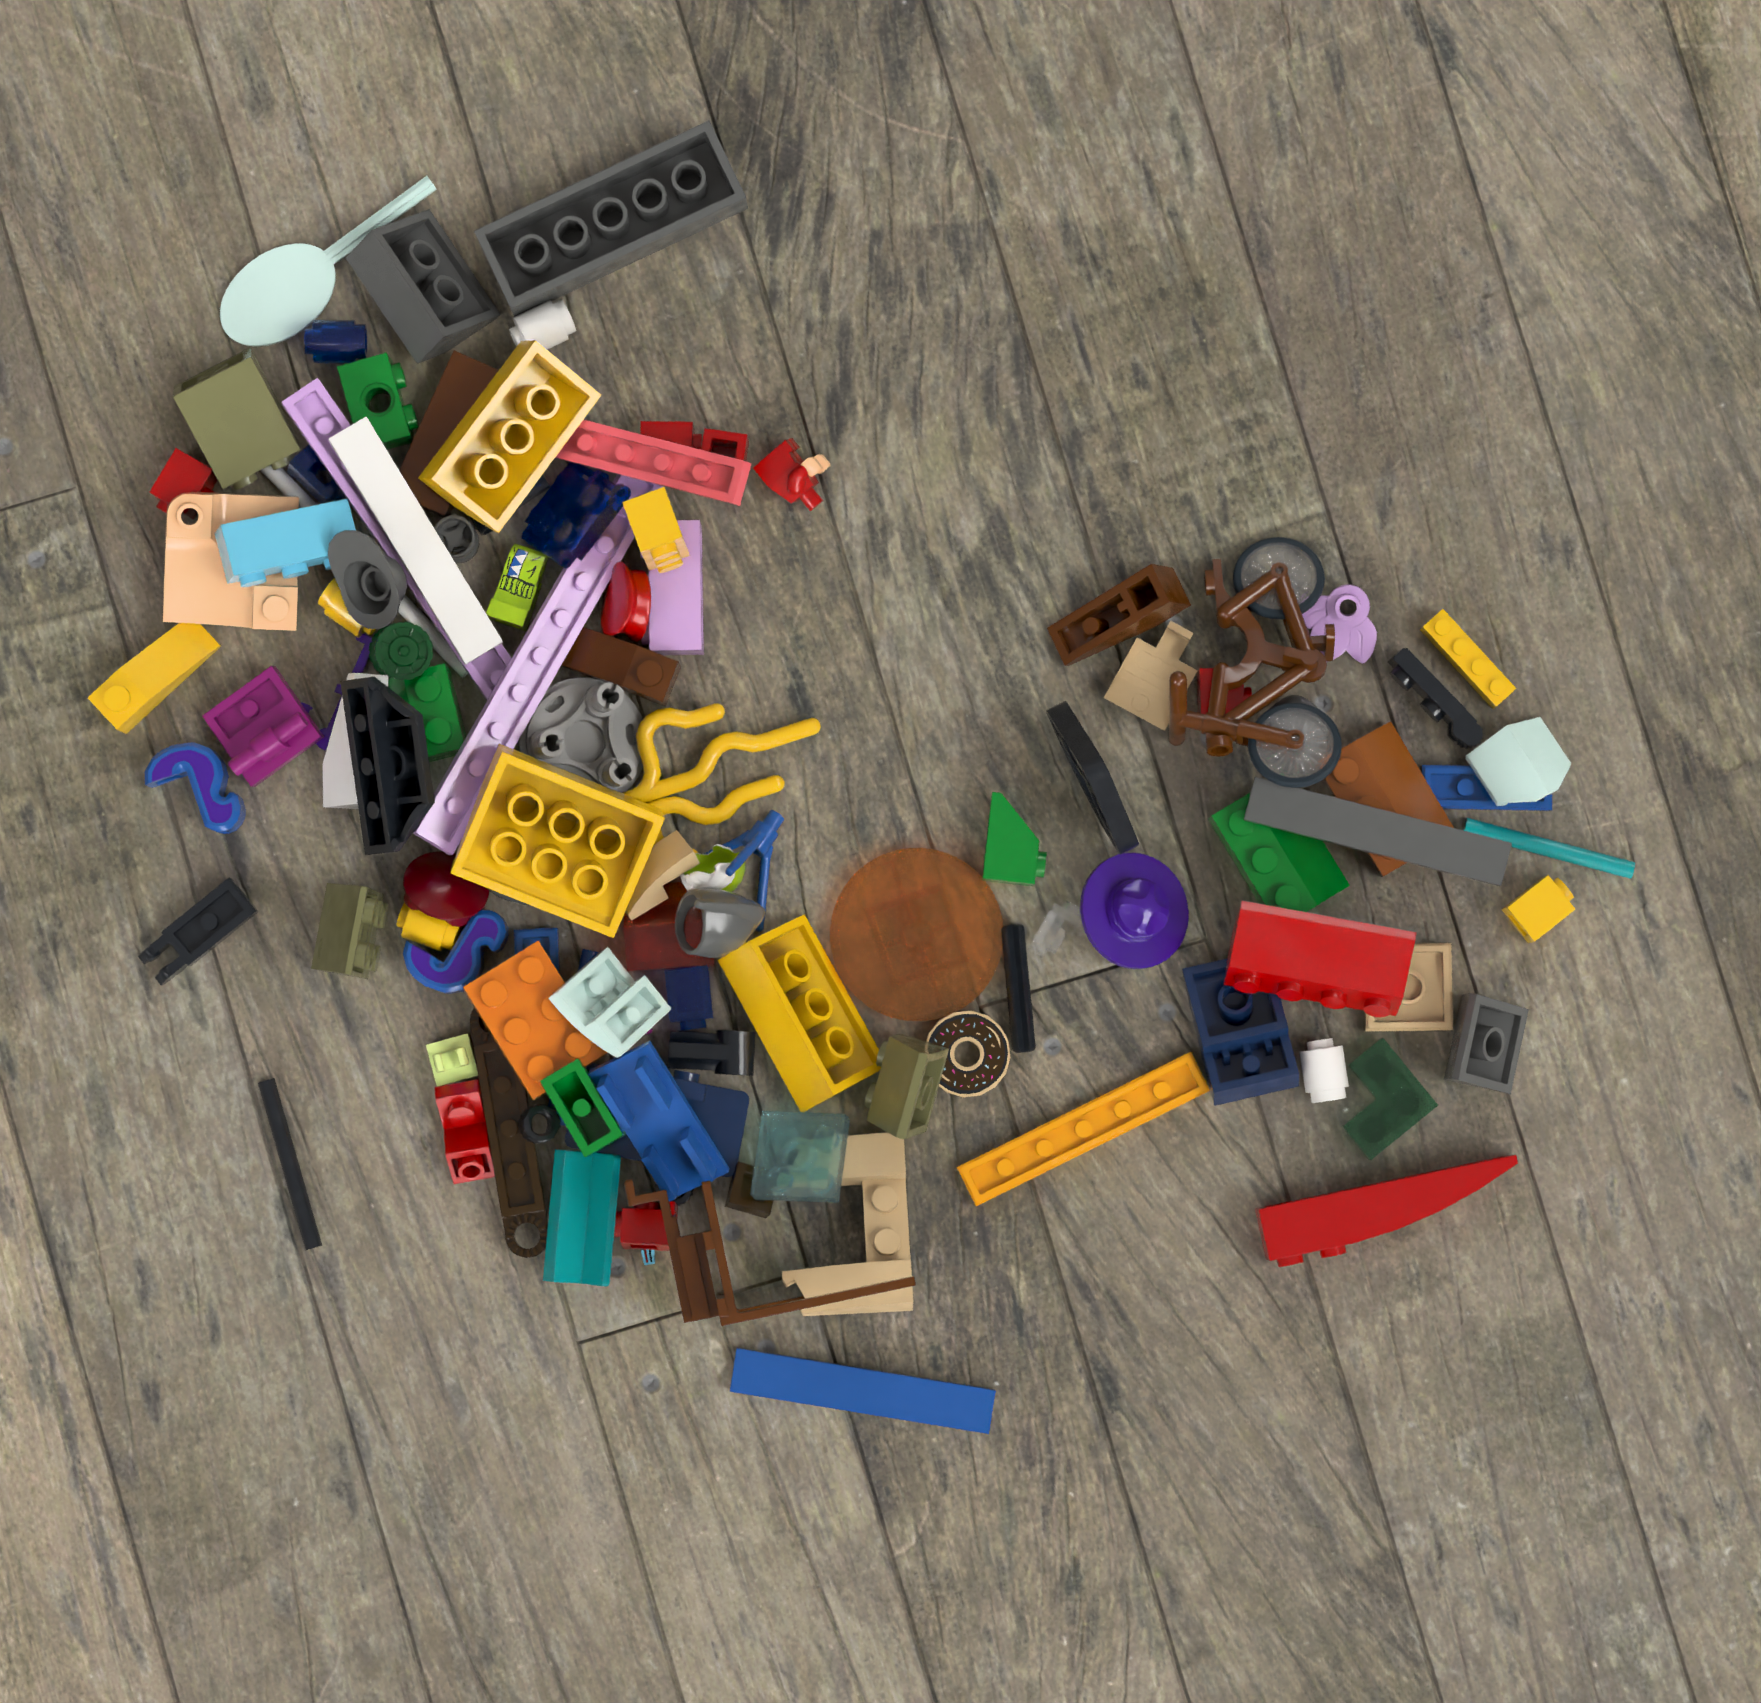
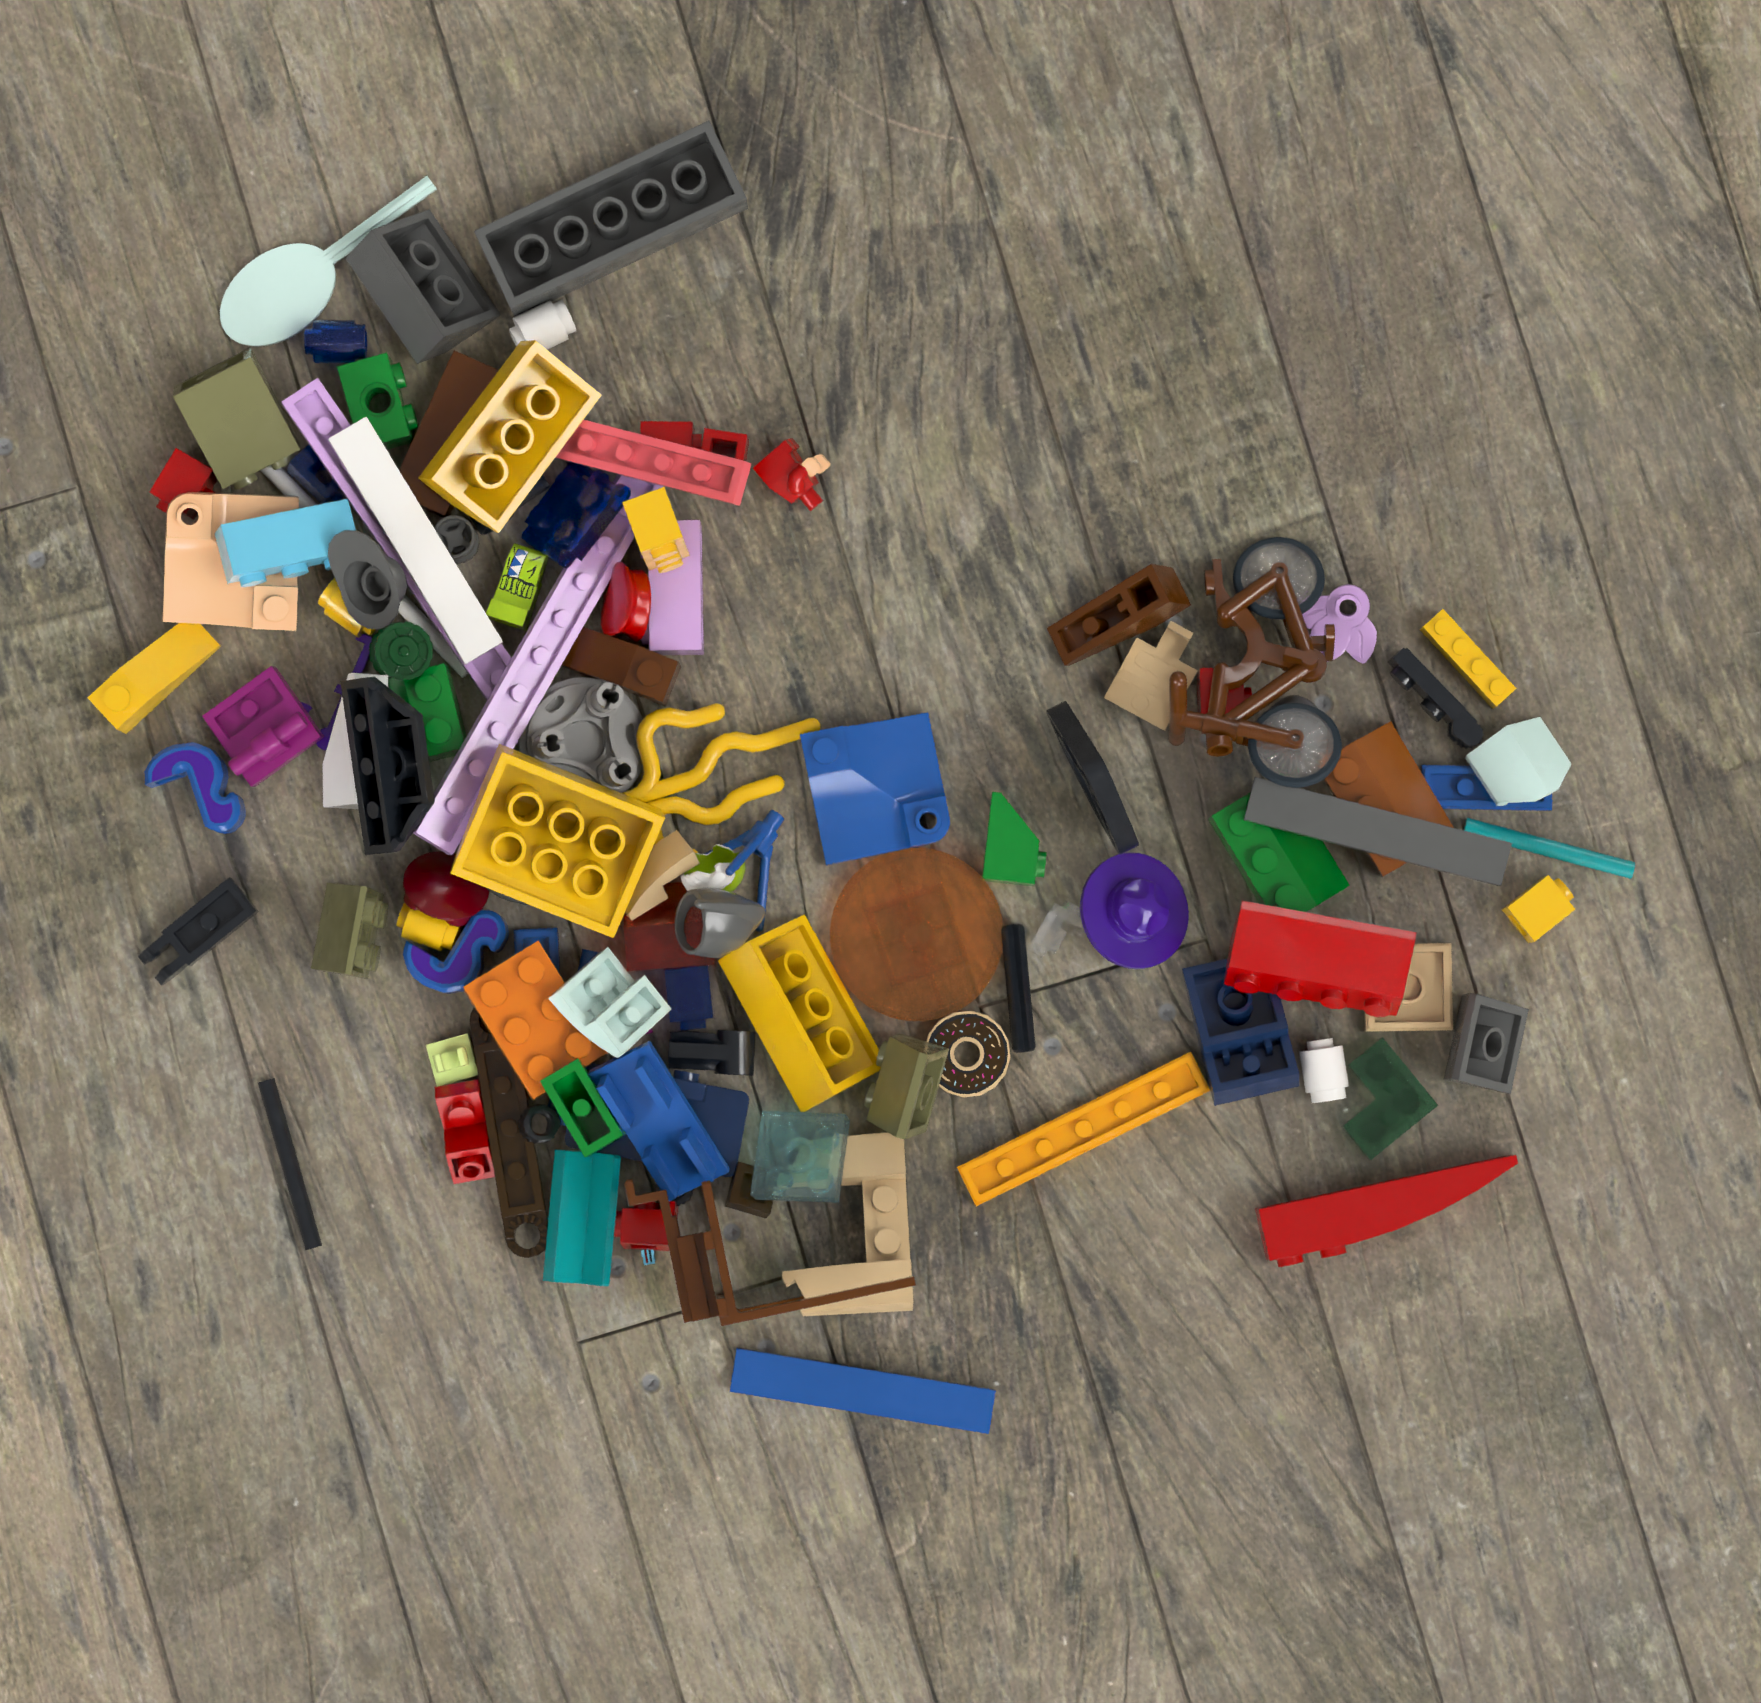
(875, 786): none -> blue slope

